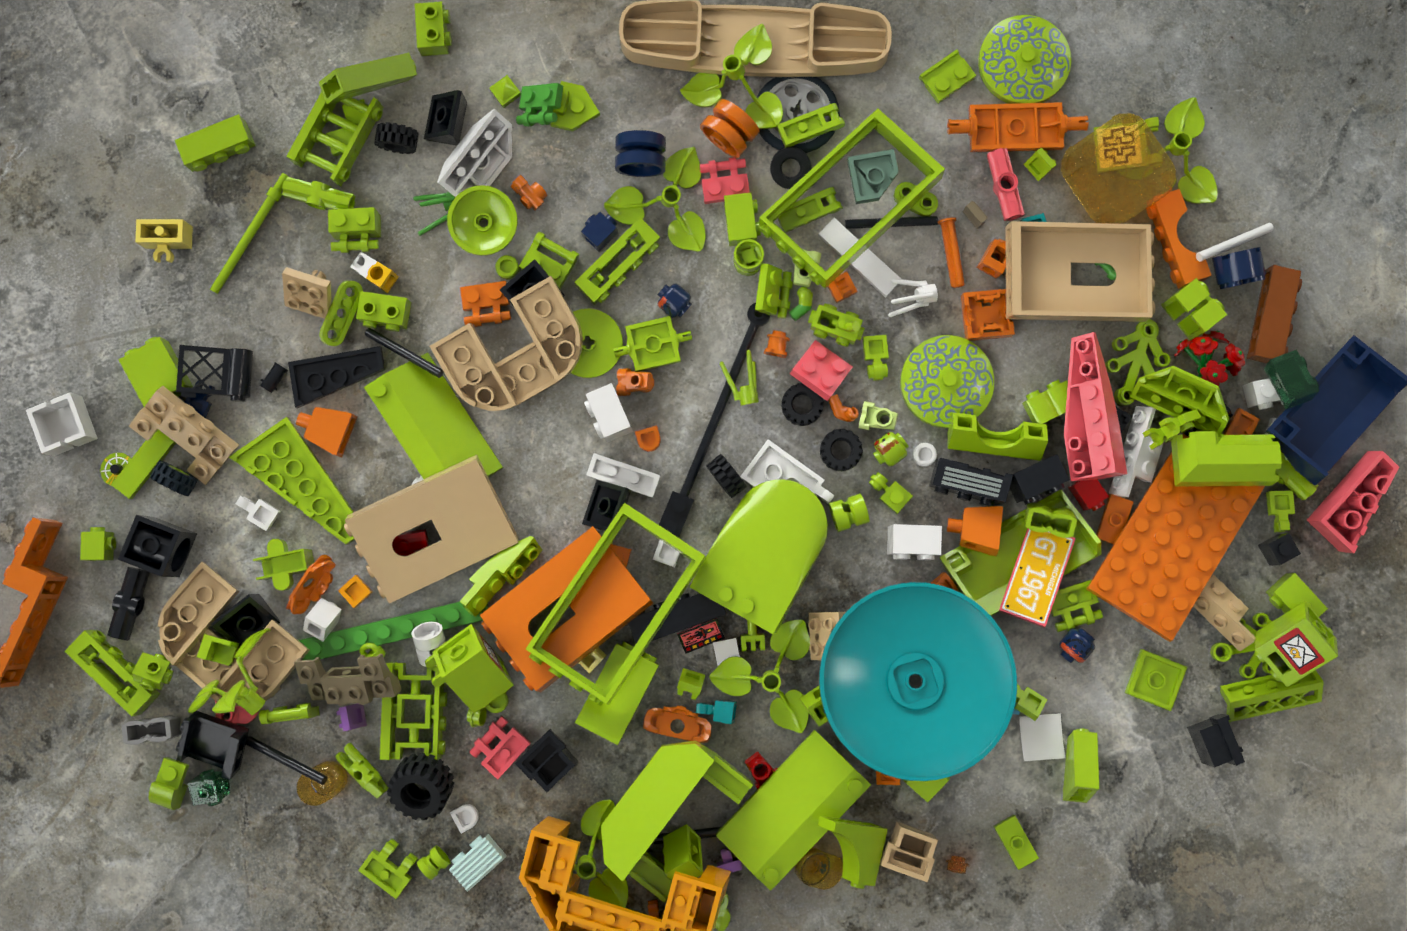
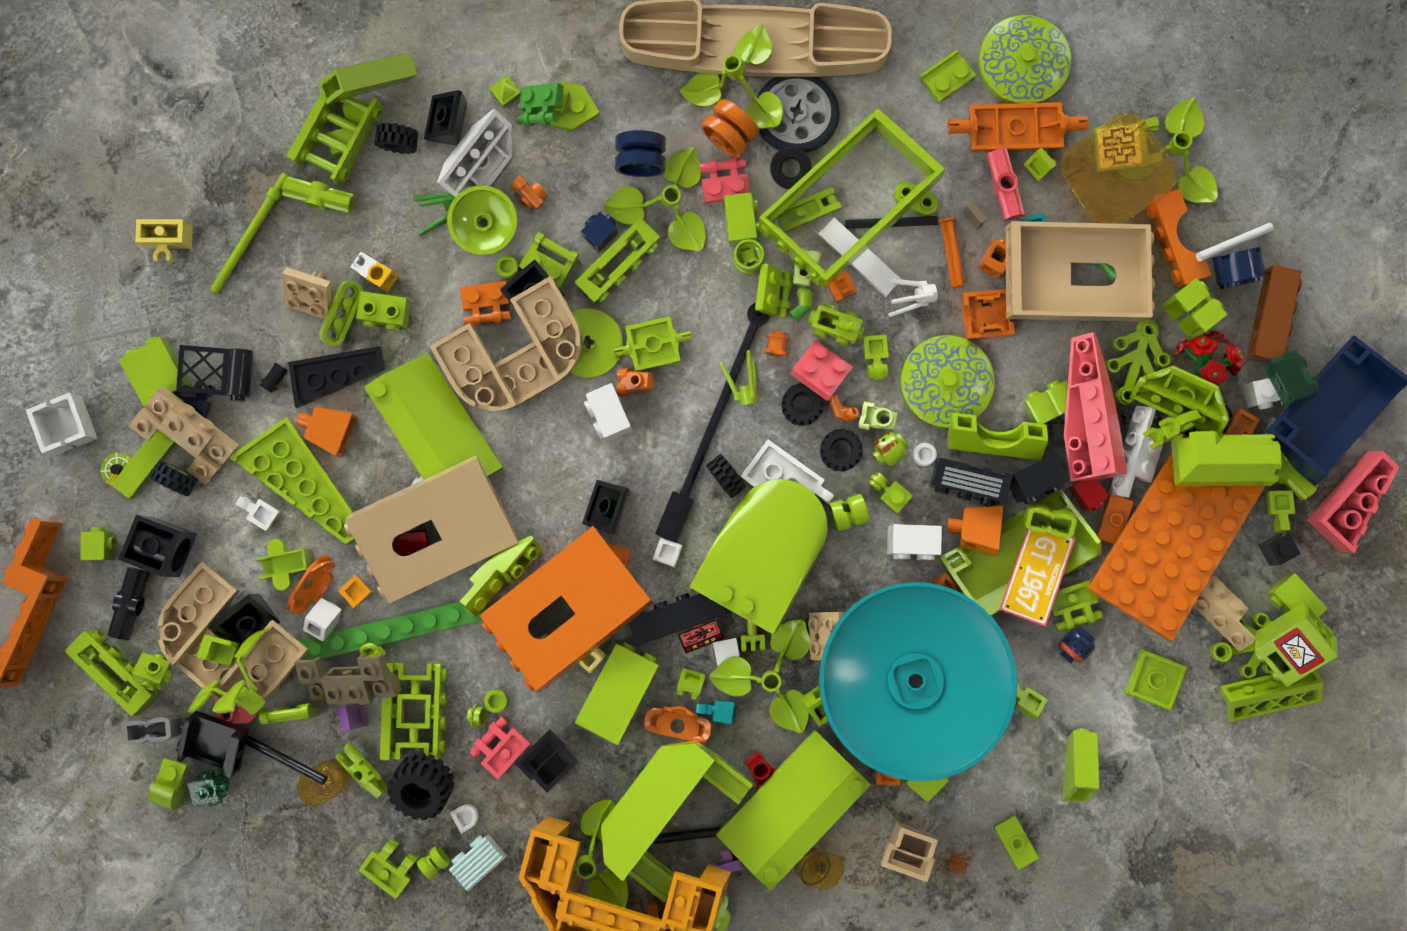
(215, 143): lime brick -> none
(354, 224): lime brick -> none
(403, 352): black bar -> none
(426, 639): white wheel -> none
(432, 28): lime brick -> none
(470, 669): lime container -> none
(558, 667): lime door -> none
(623, 475): white plate -> none
(648, 438): orange tile -> none
(674, 300): dark blue head -> none
(682, 853): lime brick -> none
(810, 125): lime plate -> none
(861, 848): lime arch -> none
(872, 174): sand green plate -> none
(1042, 737): white sticker -> none
(1216, 741): black plate -> none

